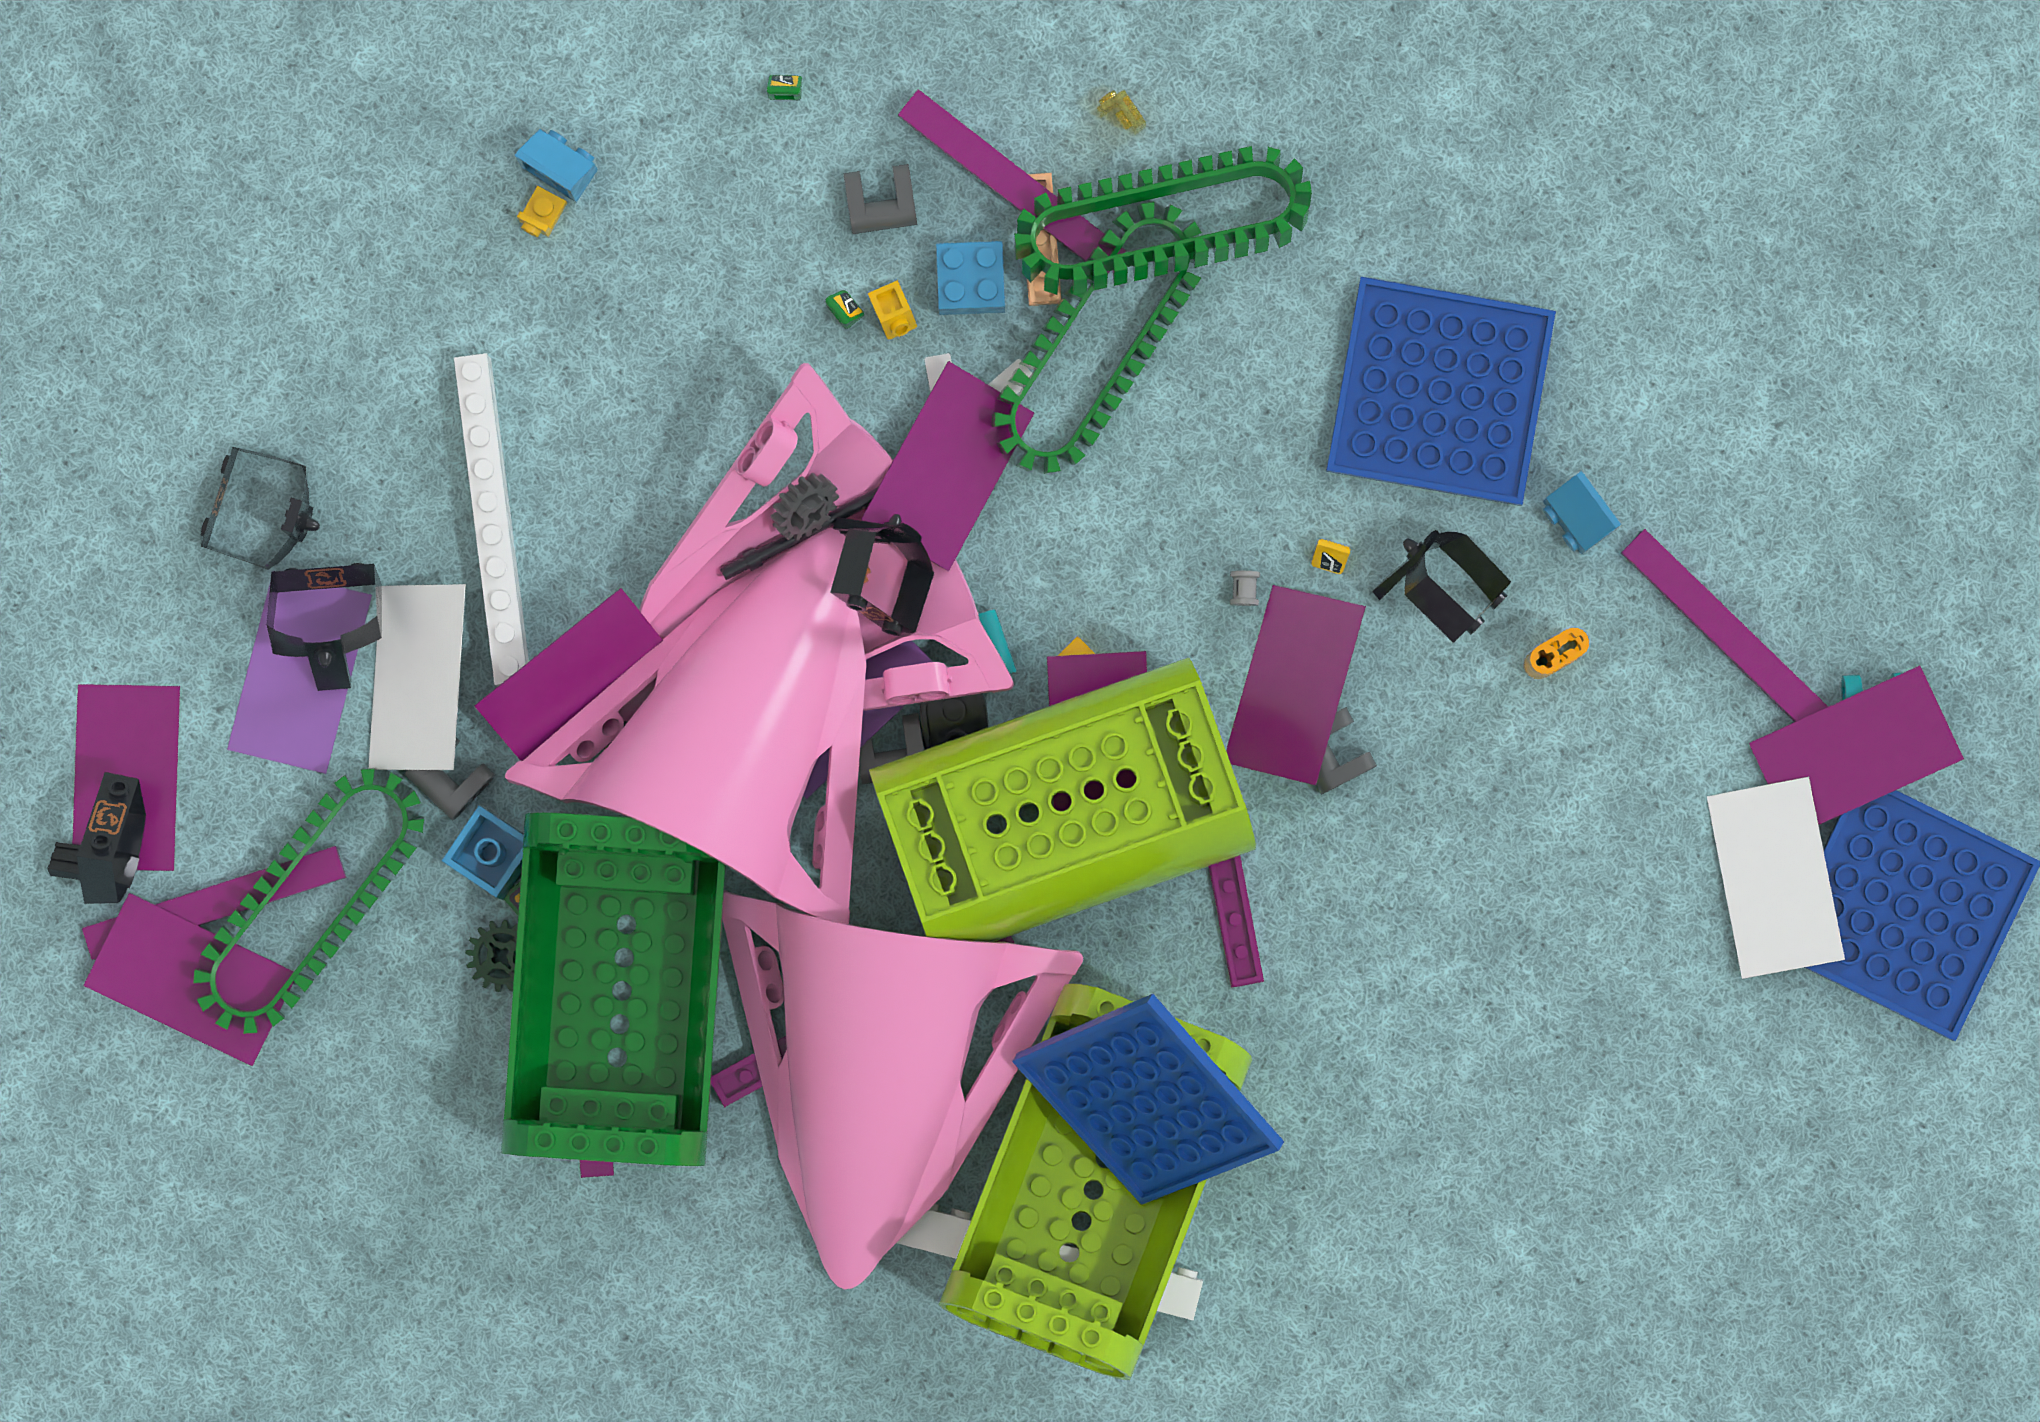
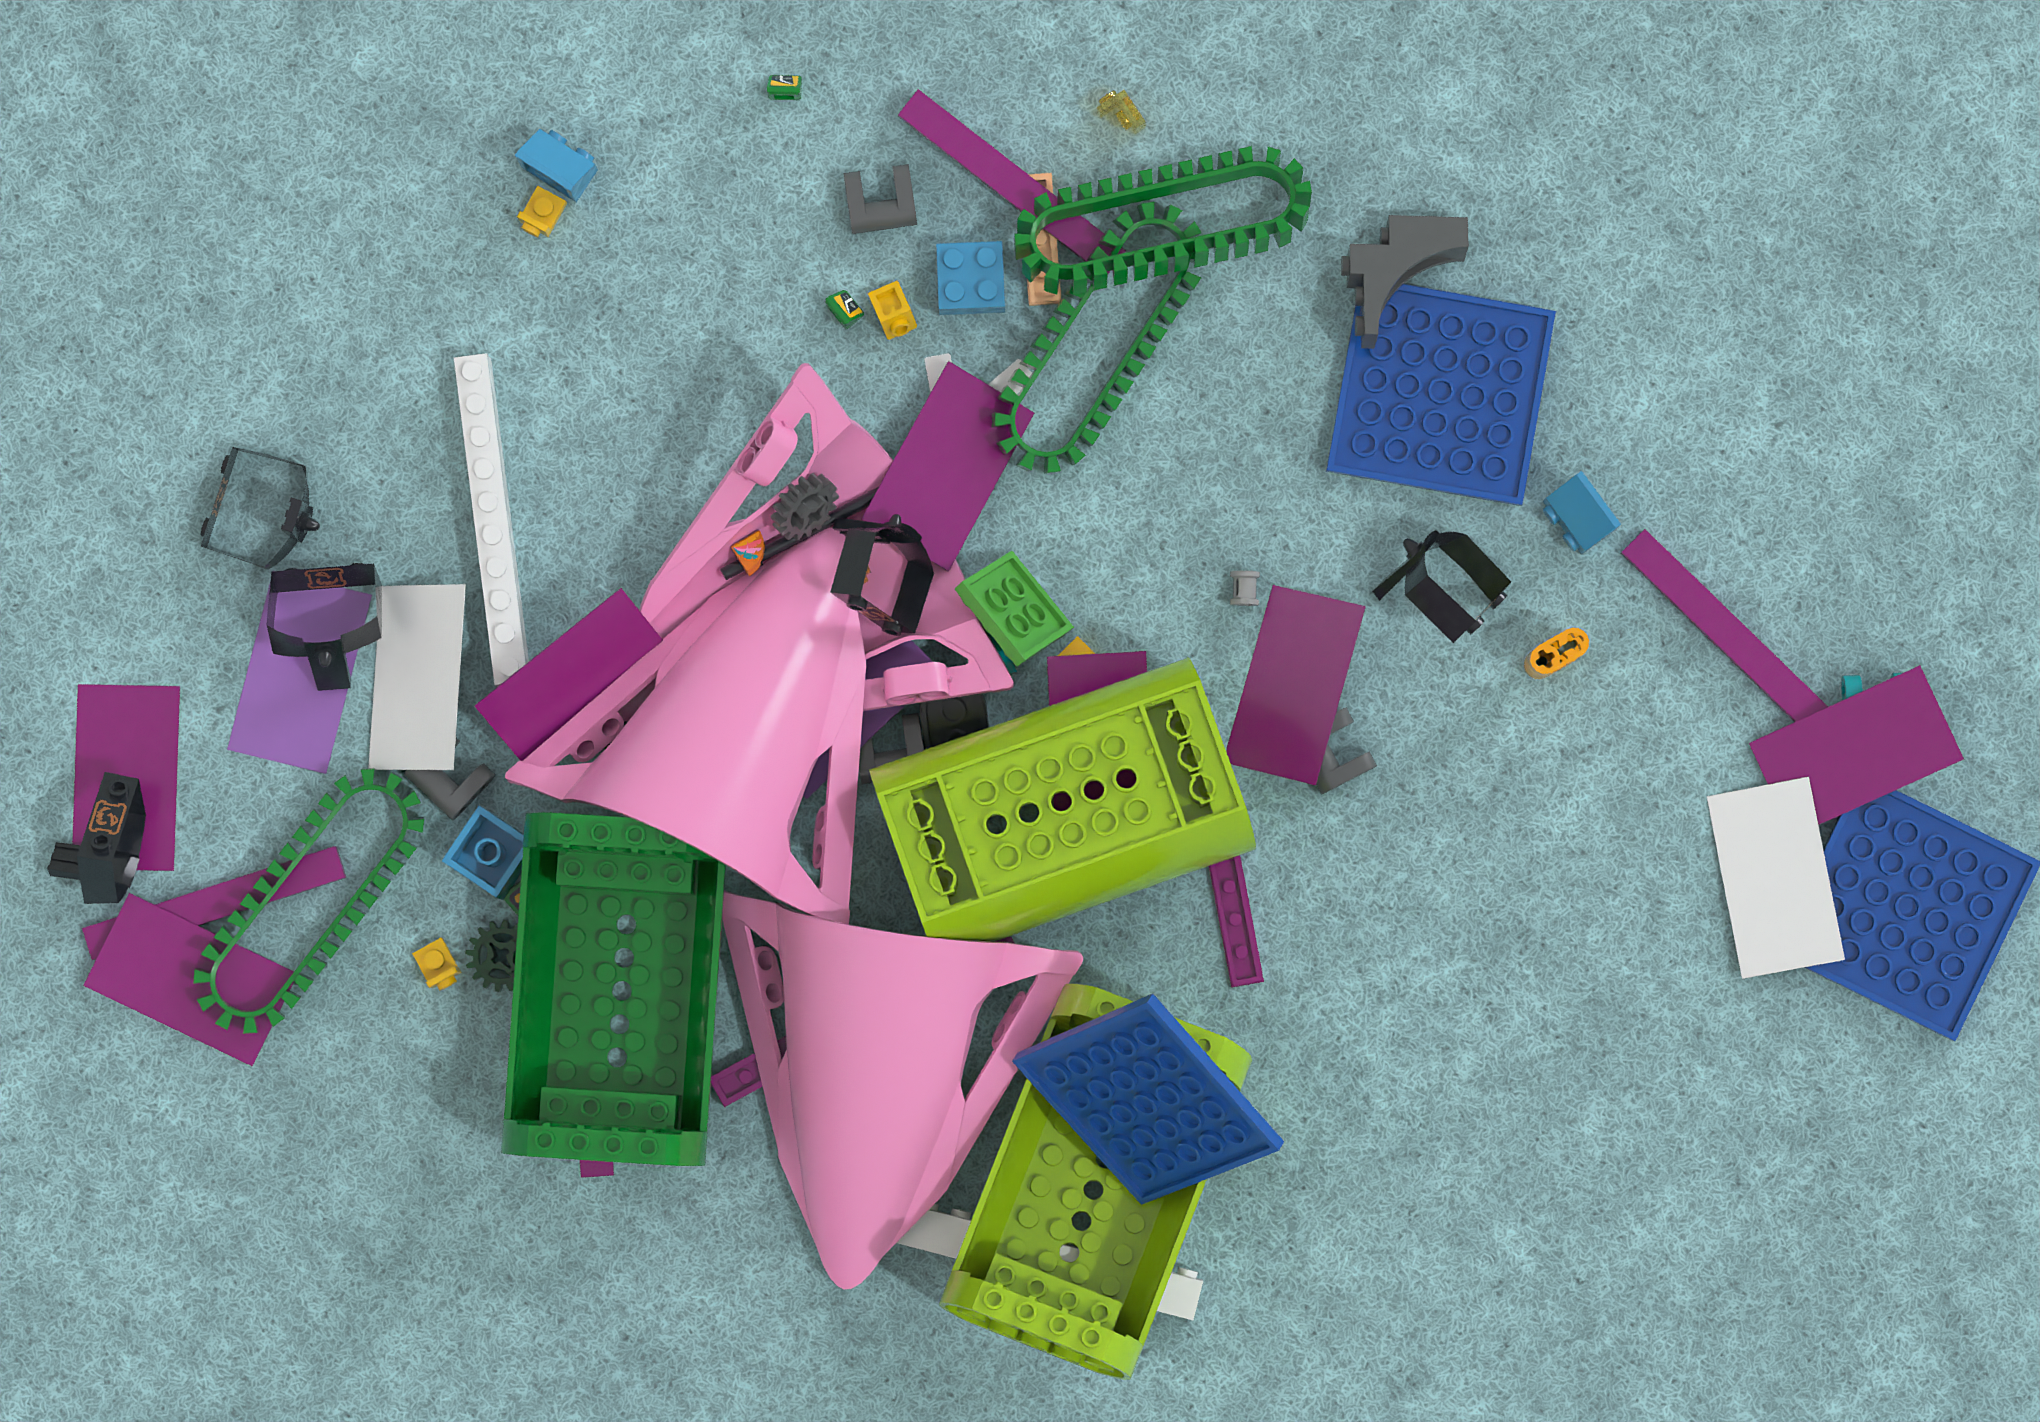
(437, 964): none -> yellow bracket
(750, 552): none -> tile
(1014, 608): none -> bright green plate
(1330, 556): slope -> none
(1404, 250): none -> dark grey arch

